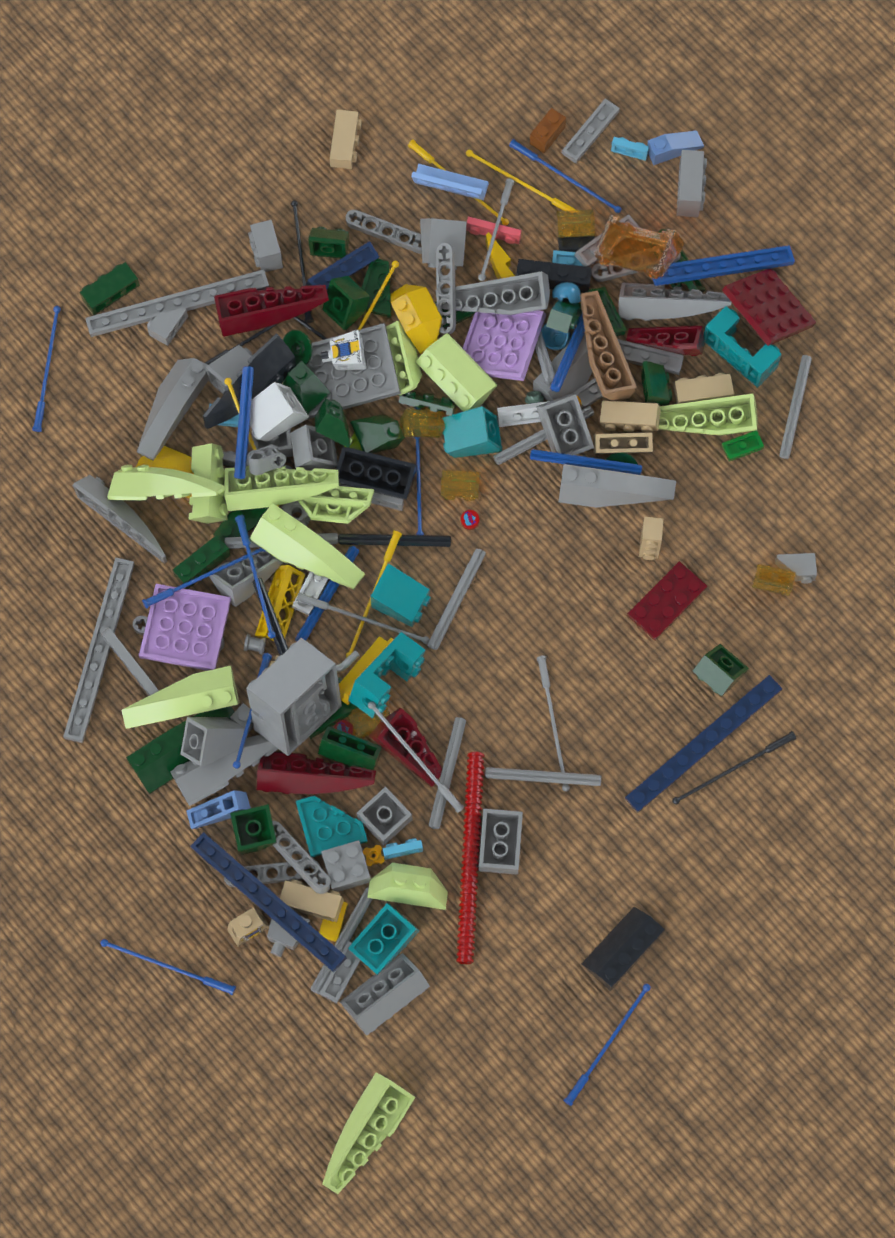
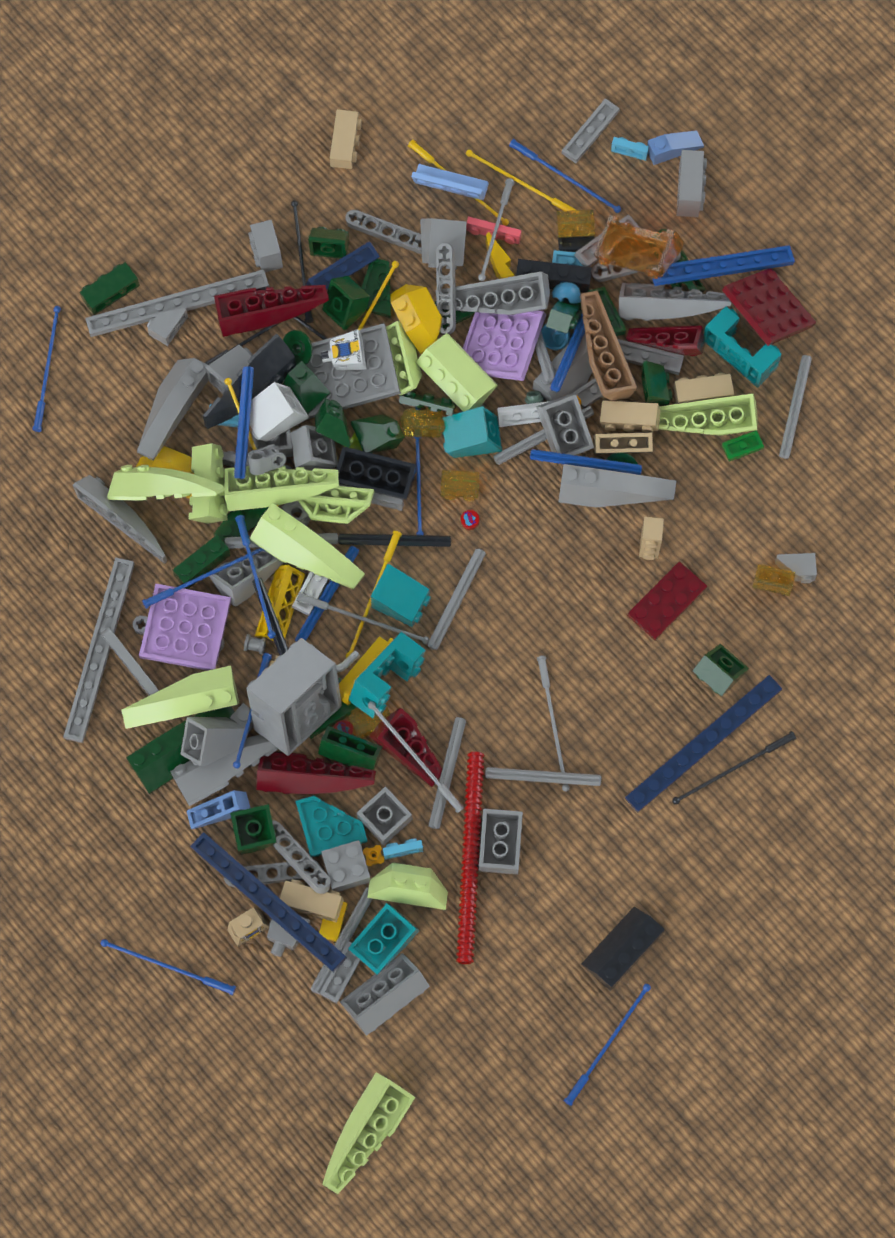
(547, 130): dark orange brick -> none

